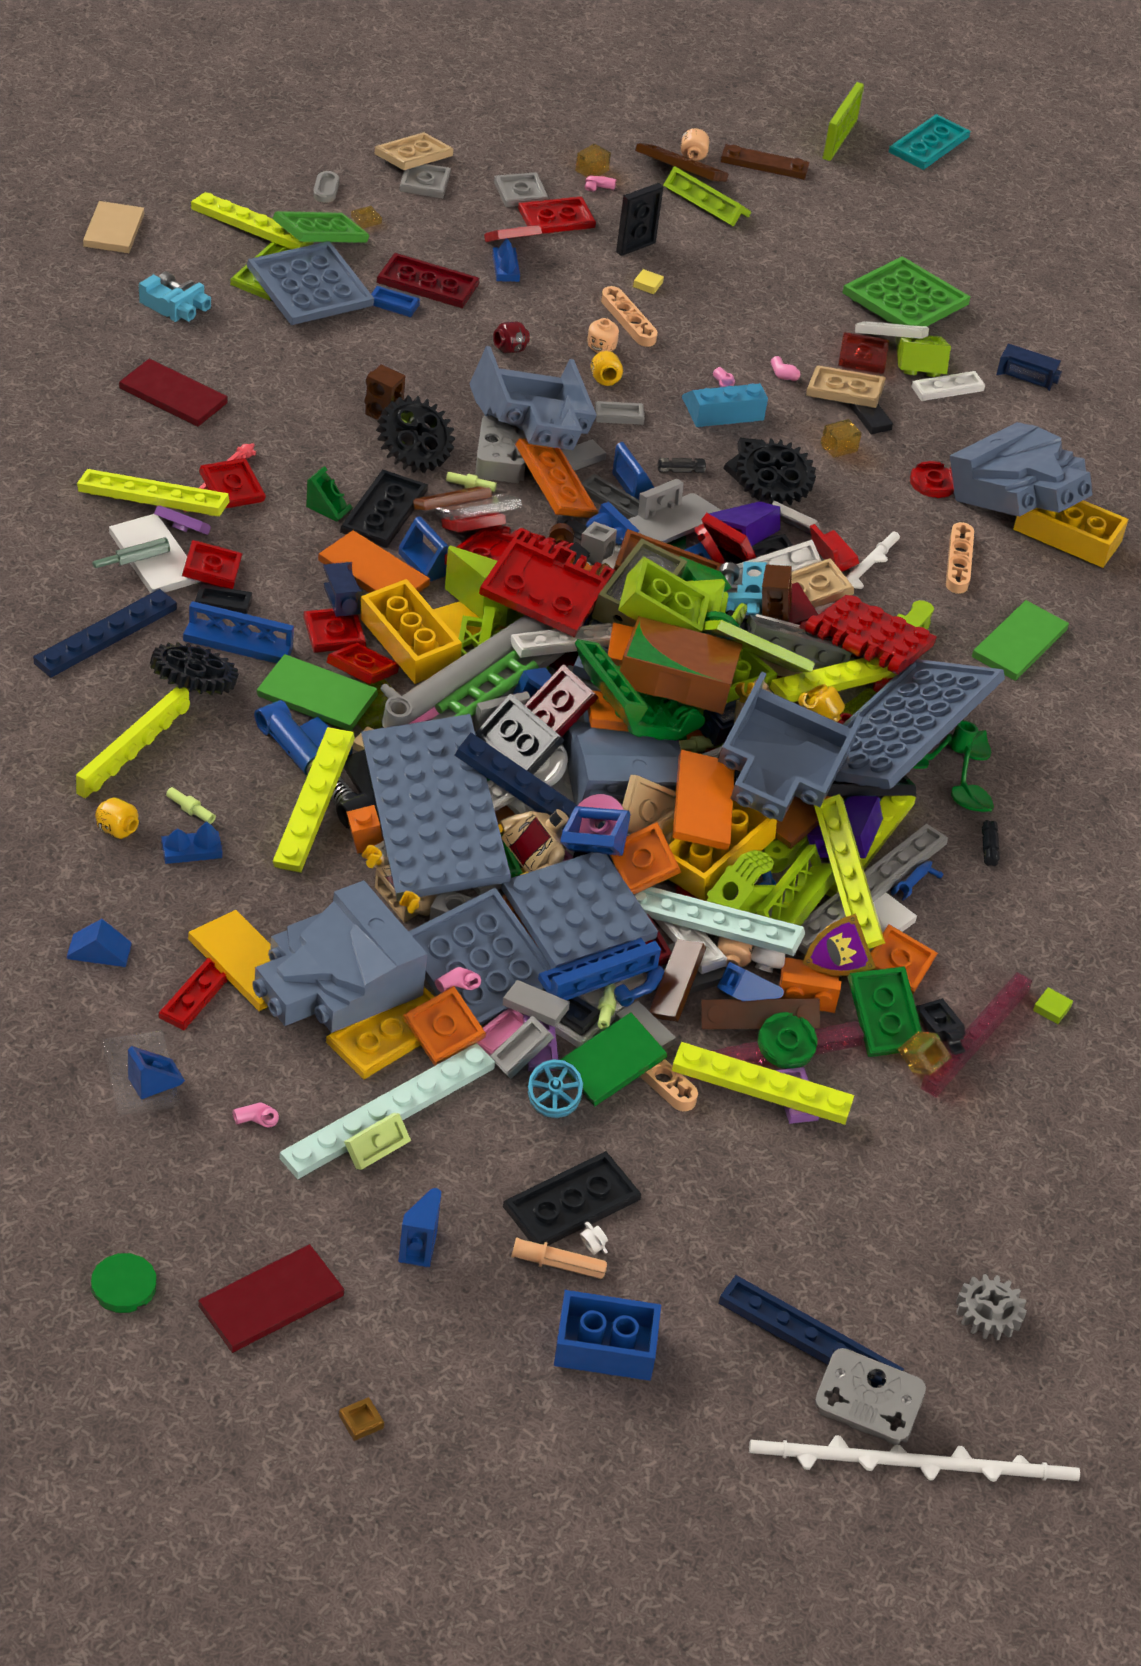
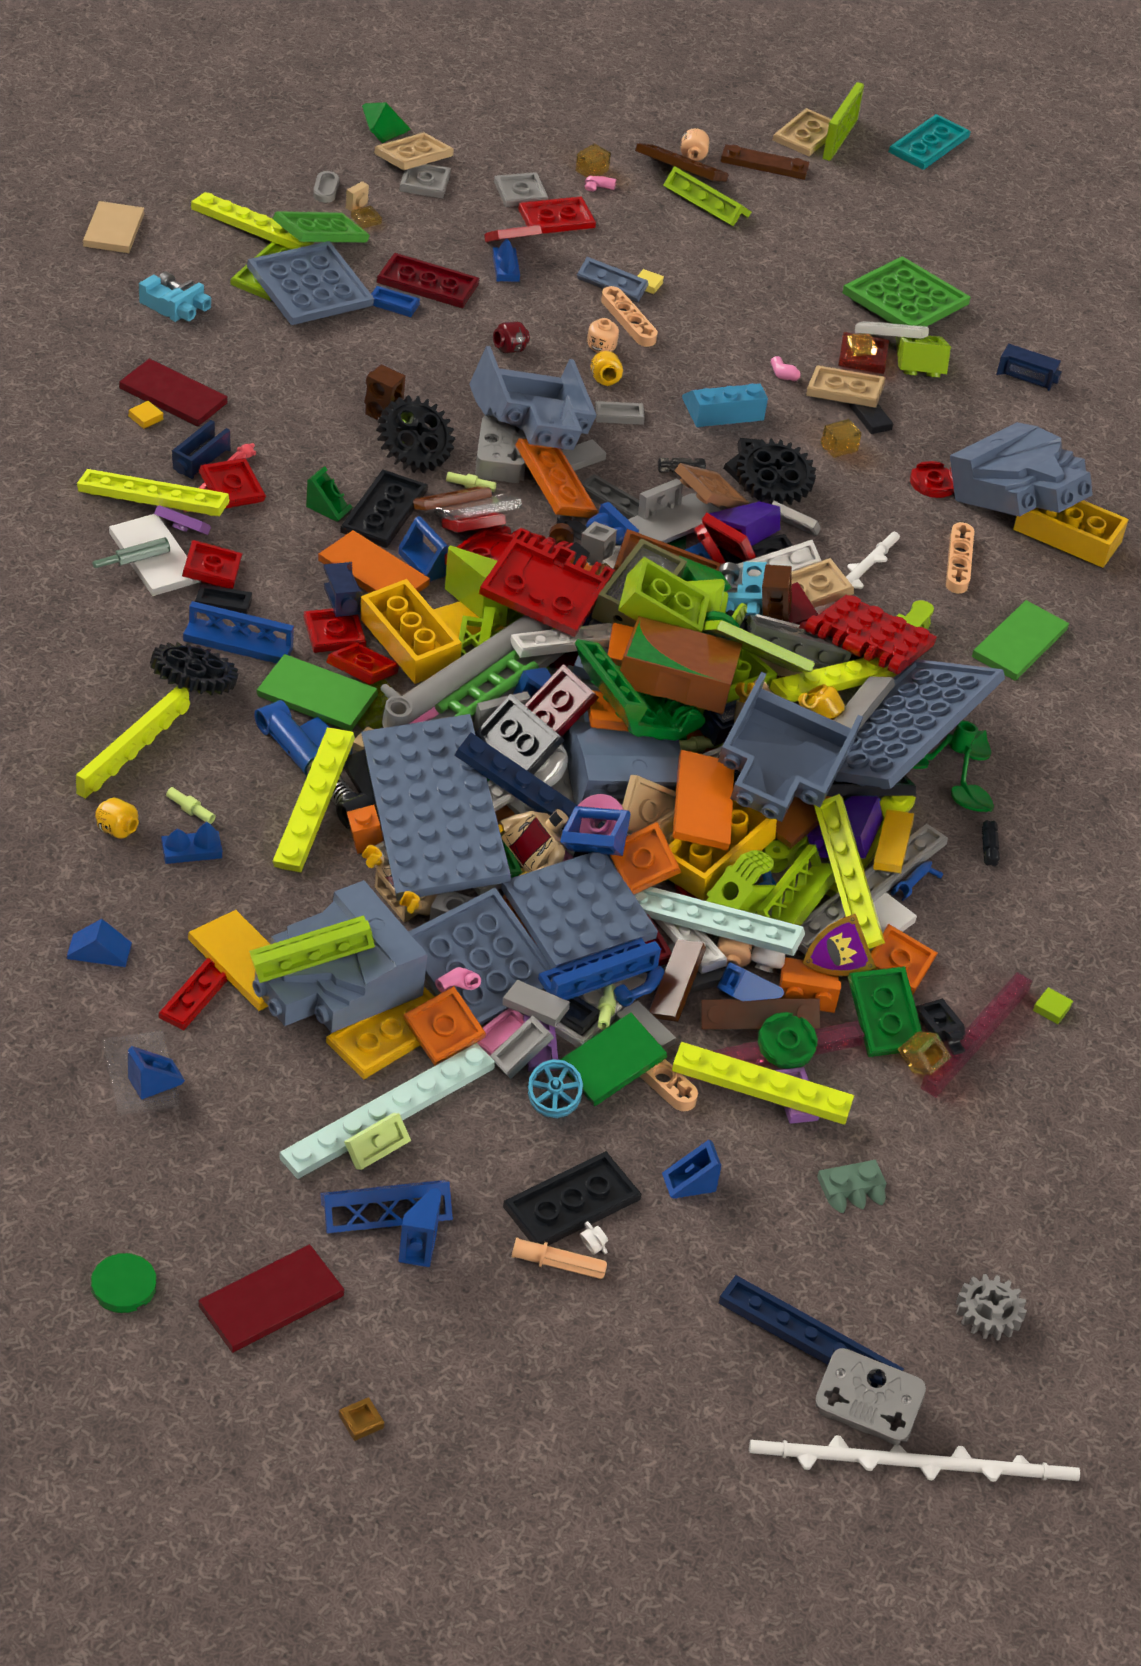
(104, 633): dark blue plate -> none
(145, 414): none -> yellow tile
(200, 449): none -> dark blue window
(258, 1113): bright pink arm -> none
(312, 949): none -> lime fence
(357, 196): none -> tan plate
(378, 1195): none -> blue fence
(384, 121): none -> green slope
(606, 275): none -> sand blue tile
(607, 1335): blue brick -> none
(629, 472): blue tile -> none
(639, 219): black tile -> none
(694, 1173): none -> blue slope
(710, 486): none -> medium nougat plate
(724, 378): bright pink arm -> none
(804, 132): none -> tan tile
(834, 547): red panel -> none
(853, 1183): none -> sand green plate
(862, 344): none -> clear yellow tile
(866, 700): none -> light grey tile
(893, 841): none -> yellow tile
(948, 385): white tile -> none

